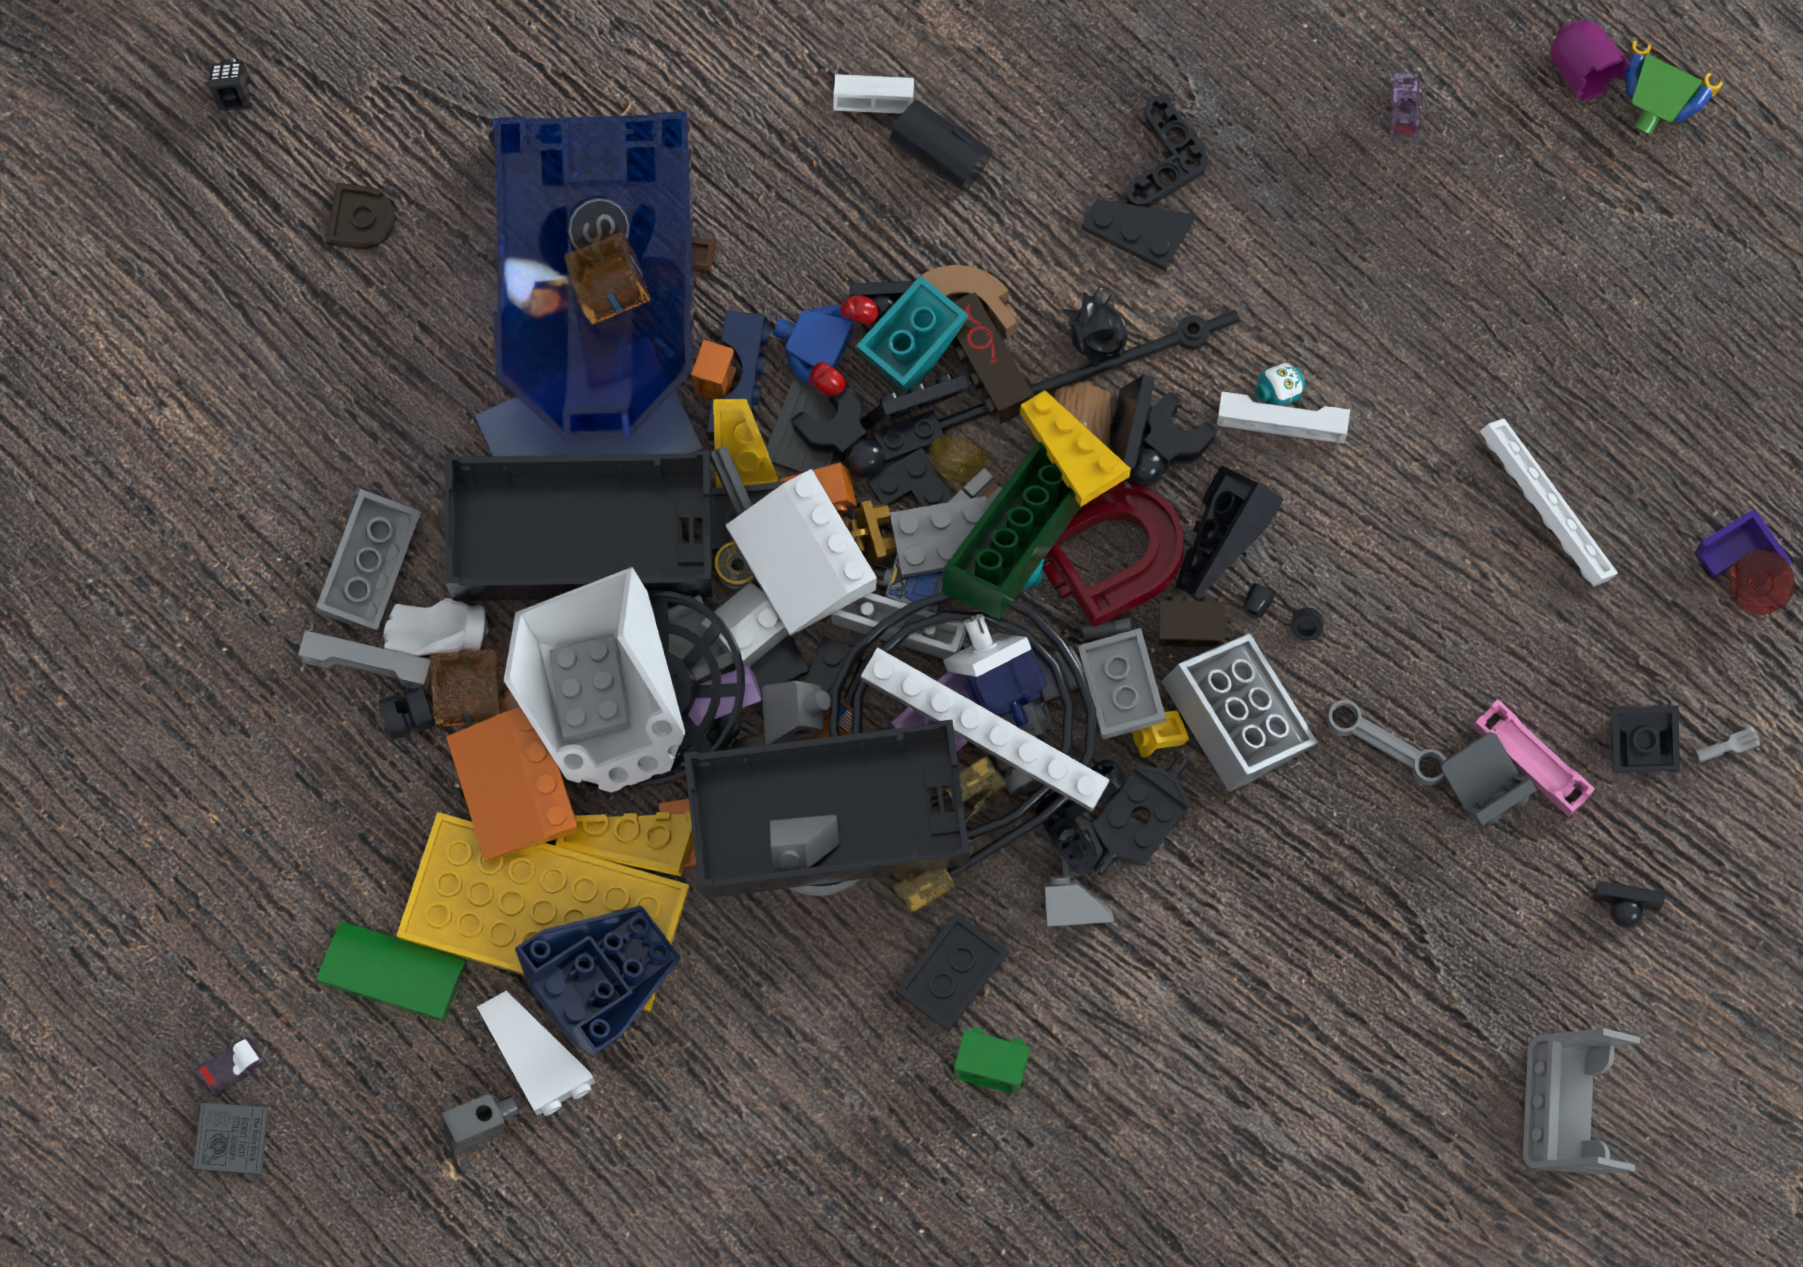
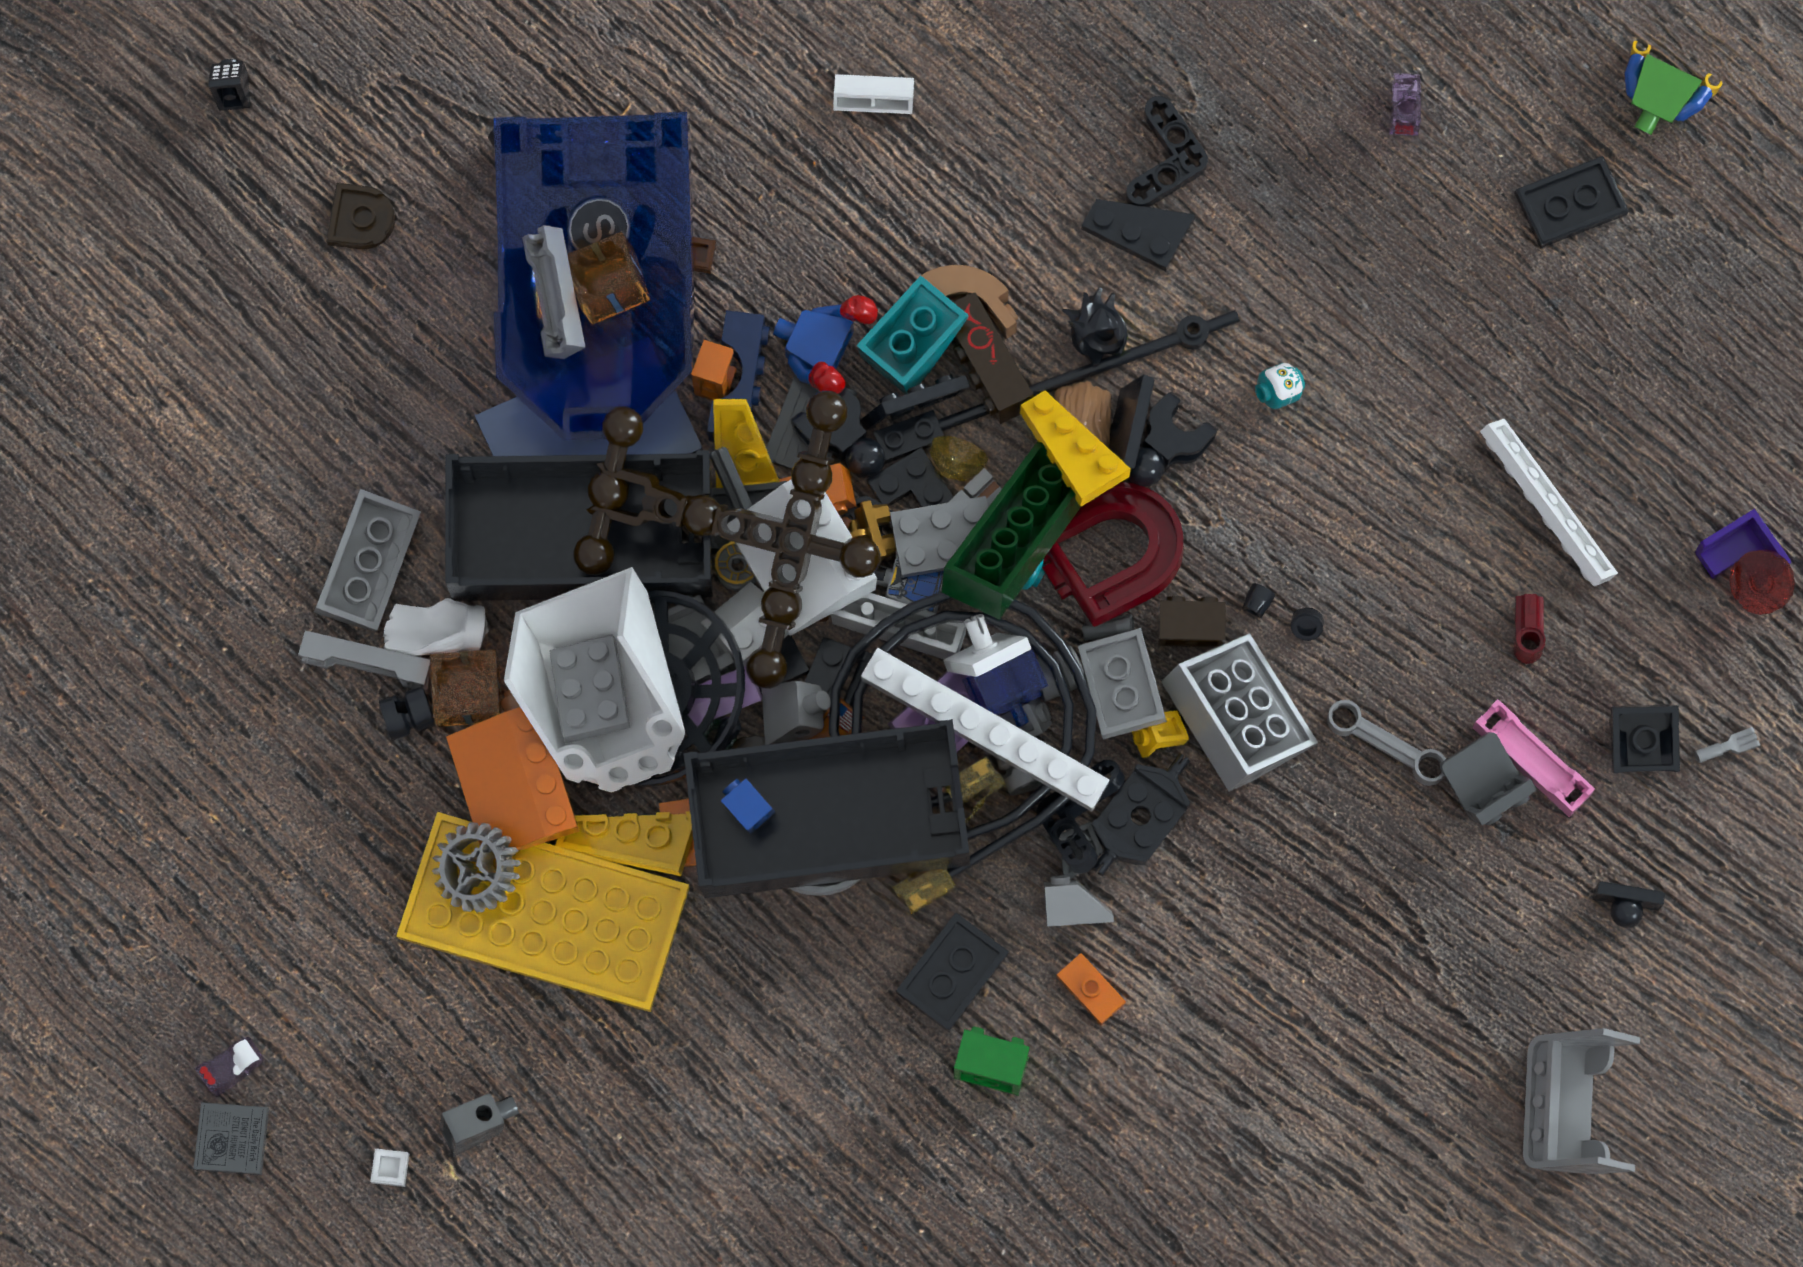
(389, 1167): none -> white tile
(391, 971): green slope -> none
(492, 846): none -> light grey gear
(536, 1058): white slope -> none
(555, 290): none -> light grey piece
(597, 973): dark blue wedge -> none
(705, 517): none -> dark brown piece
(746, 804): none -> blue brick
(802, 841): light grey slope -> none
(882, 293): black tile -> none
(940, 145): black piece -> none
(1091, 989): none -> orange plate
(1233, 519): black wedge -> none
(1242, 413): white piece -> none
(1529, 626): none -> dark red piece
(1571, 202): none -> black tile
(1587, 58): magenta cylinder -> none

